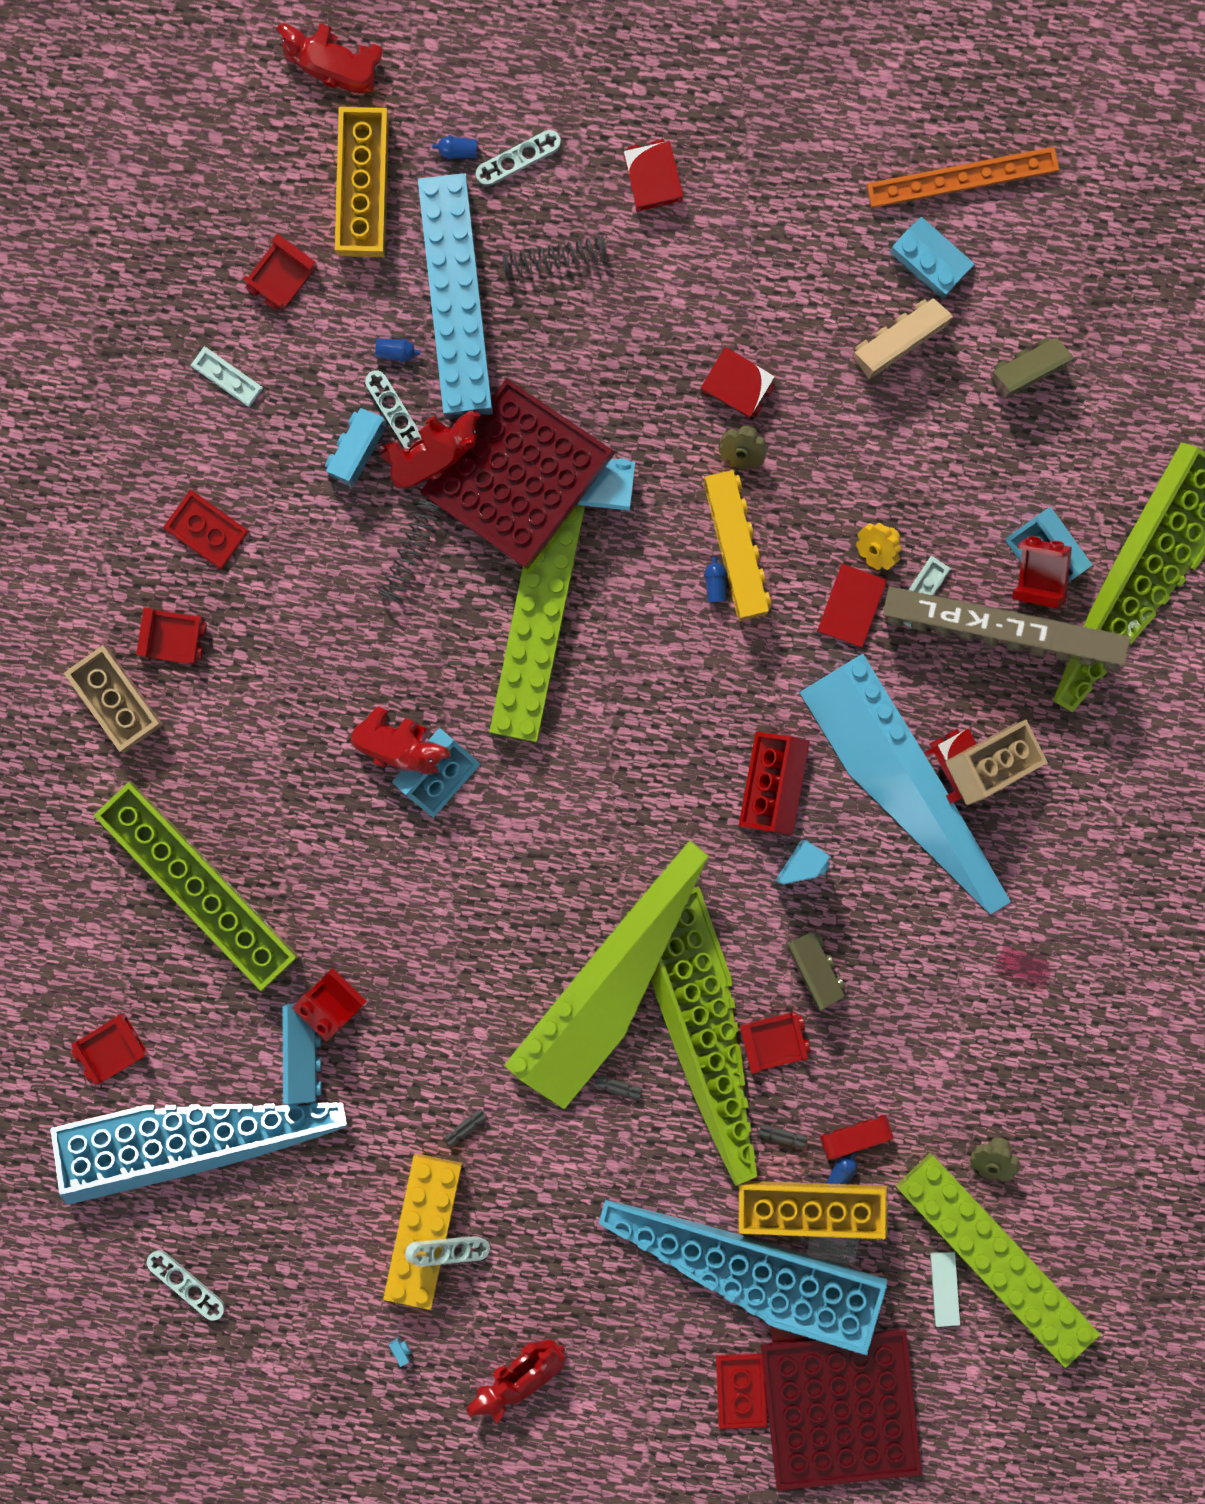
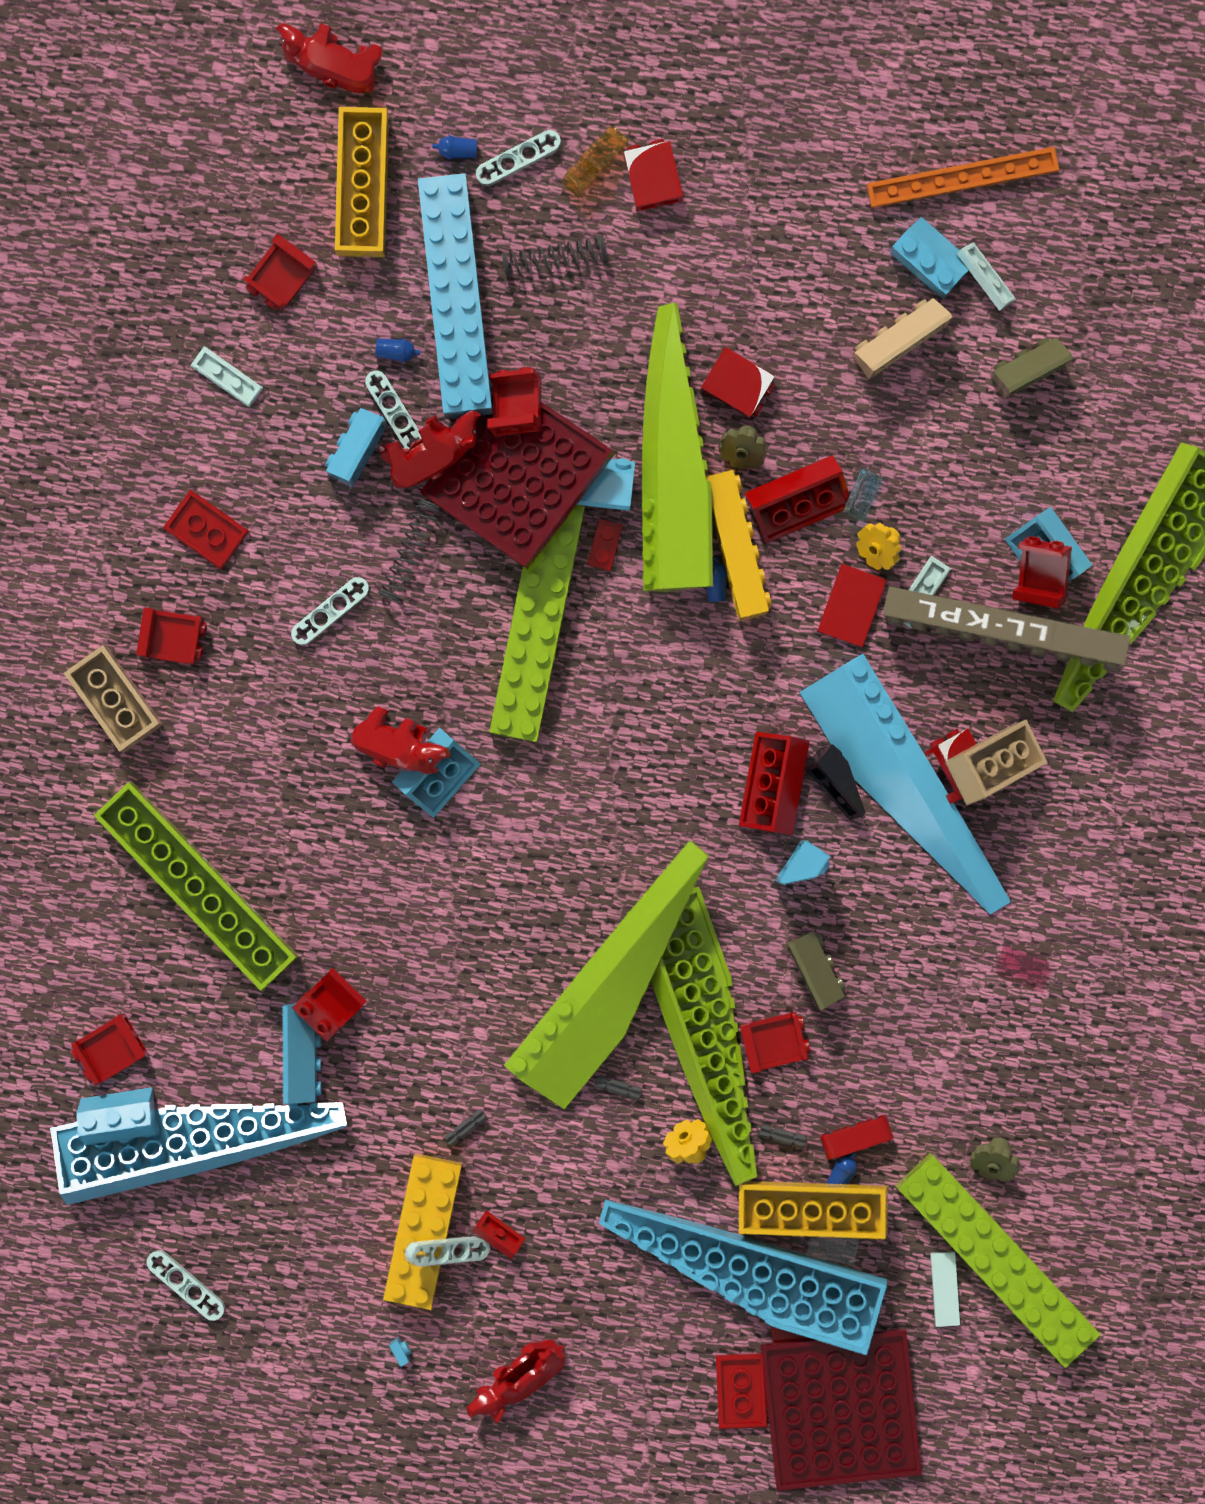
(116, 1116): none -> medium azure slope
(332, 613): none -> light aqua beam
(498, 1234): none -> red plate
(515, 402): none -> red panel
(594, 161): none -> clear yellow slope
(604, 545): none -> red plate
(673, 471): none -> lime wedge
(688, 1142): none -> yellow plant
(798, 499): none -> red slope
(836, 779): none -> black slope
(862, 494): none -> clear light blue tile
(986, 276): none -> light aqua tile

